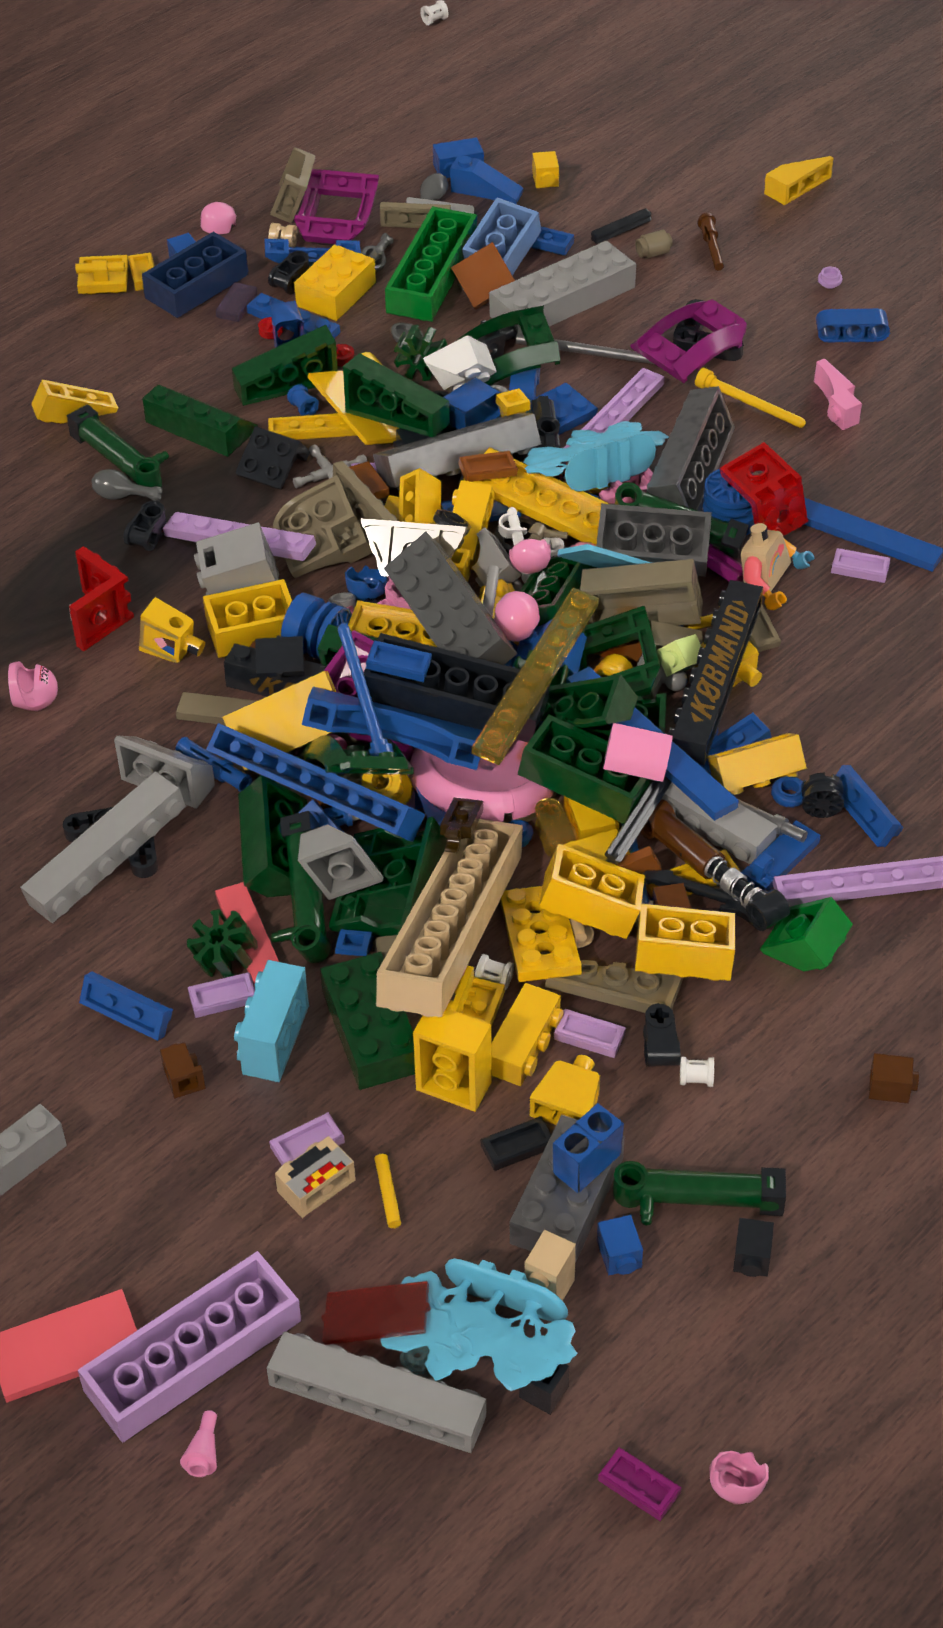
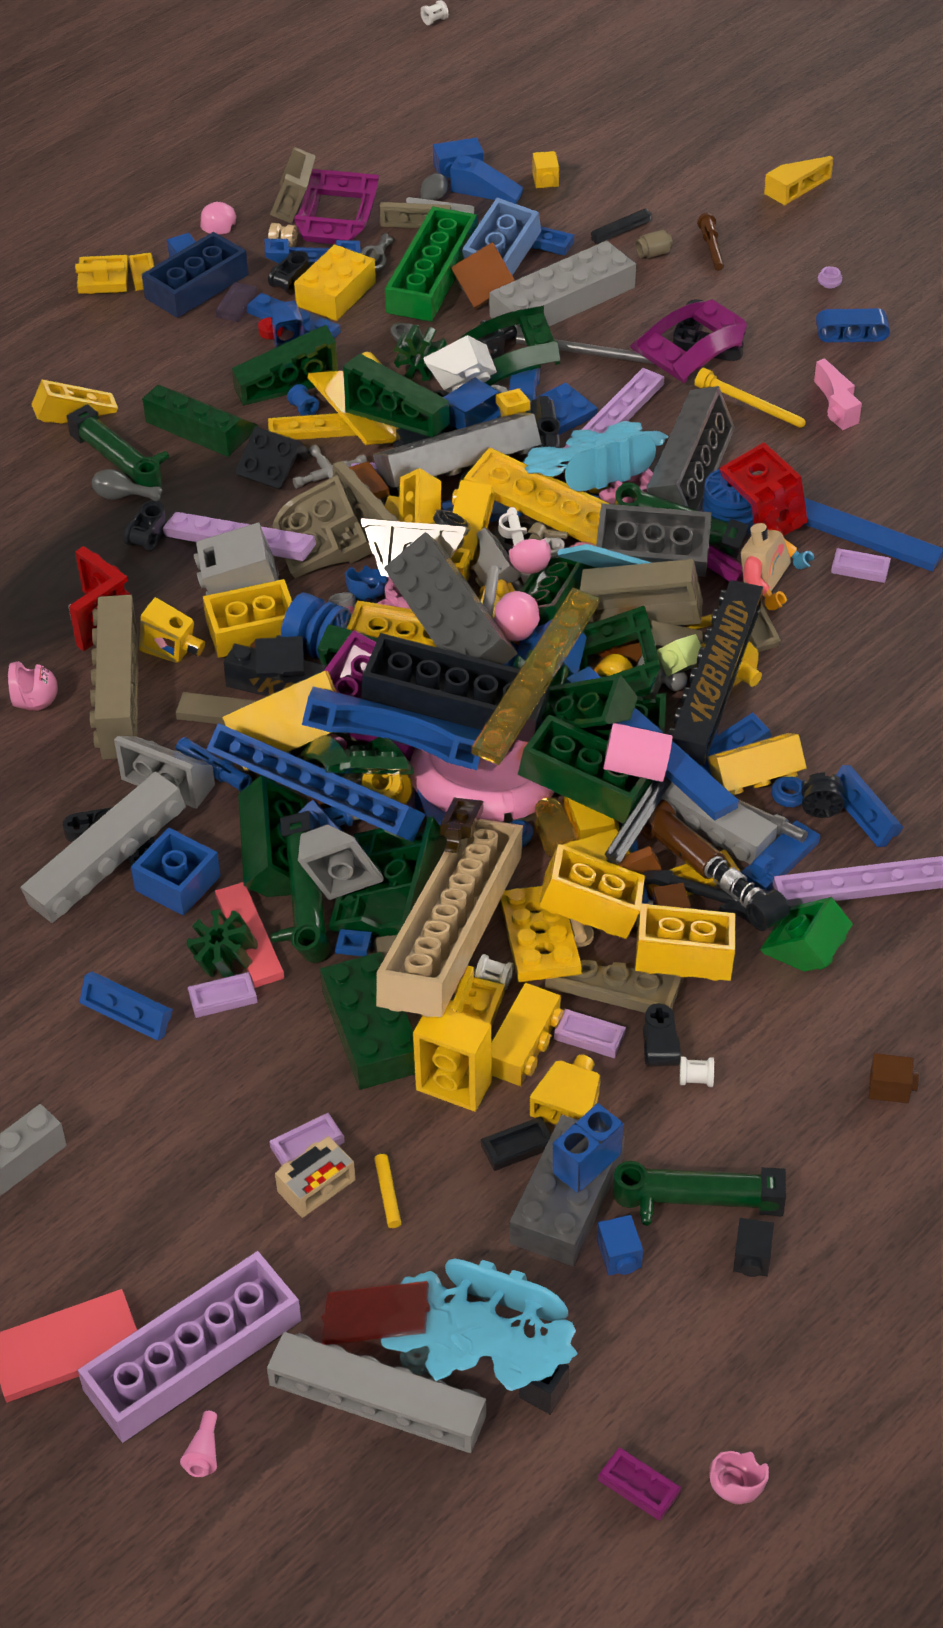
(115, 672): none -> dark tan brick
(176, 871): none -> blue brick
(182, 1070): reddish brown brick -> none
(272, 1020): medium azure brick -> none
(344, 354): red tile -> none
(378, 743): blue piece -> none
(398, 661): blue tile -> none
(488, 466): dark orange tile -> none
(552, 1263): tan brick -> none

